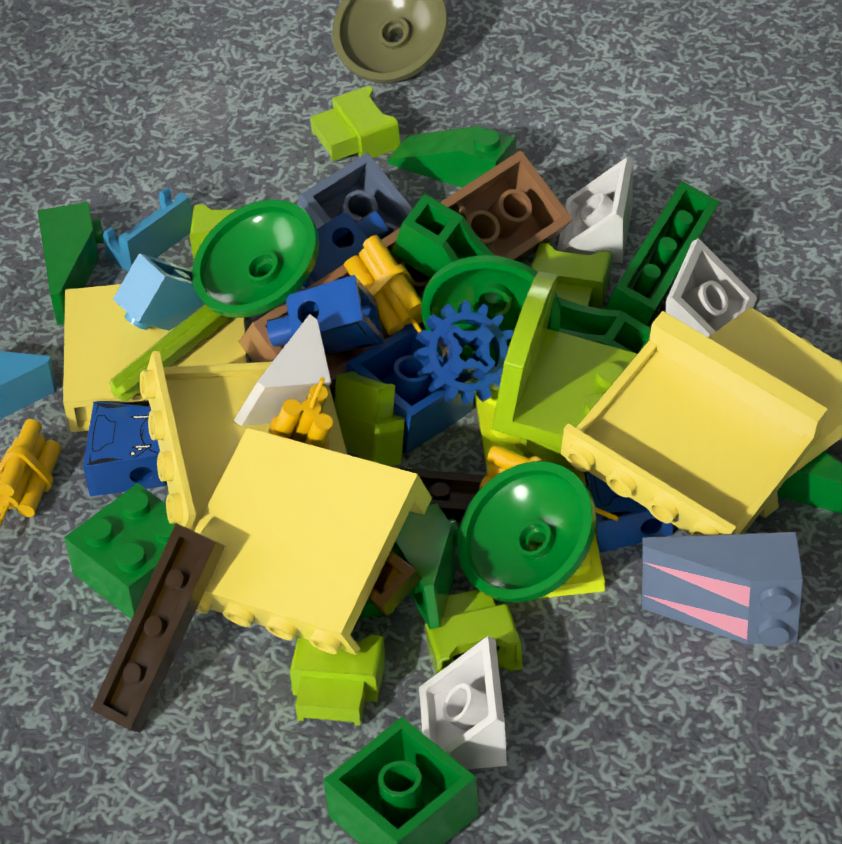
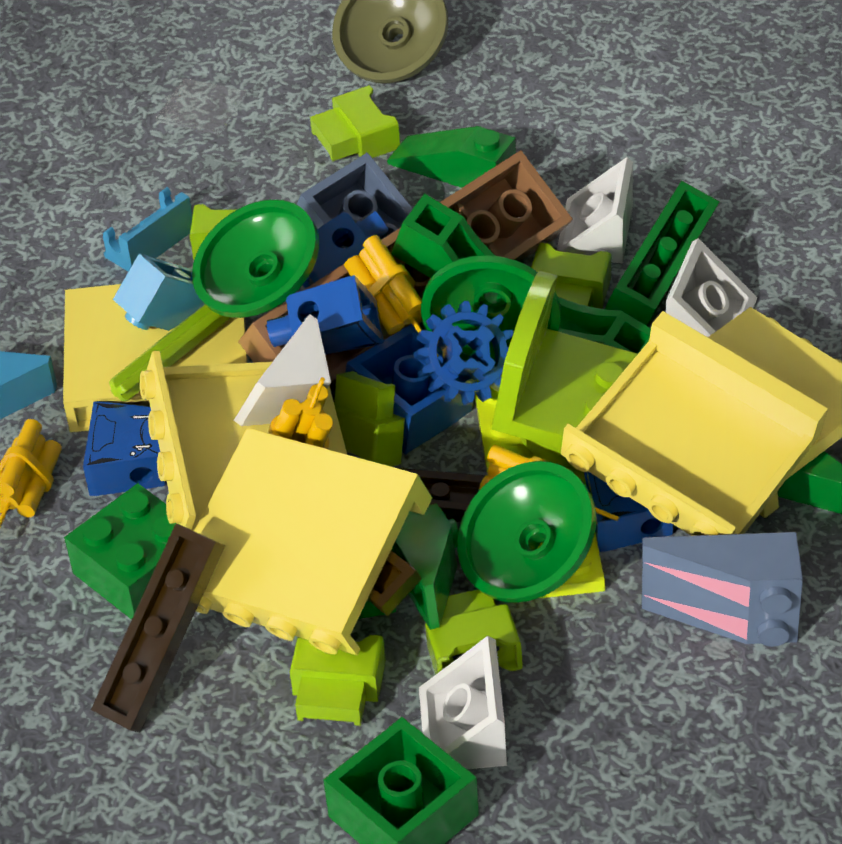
(69, 250): green slope -> none

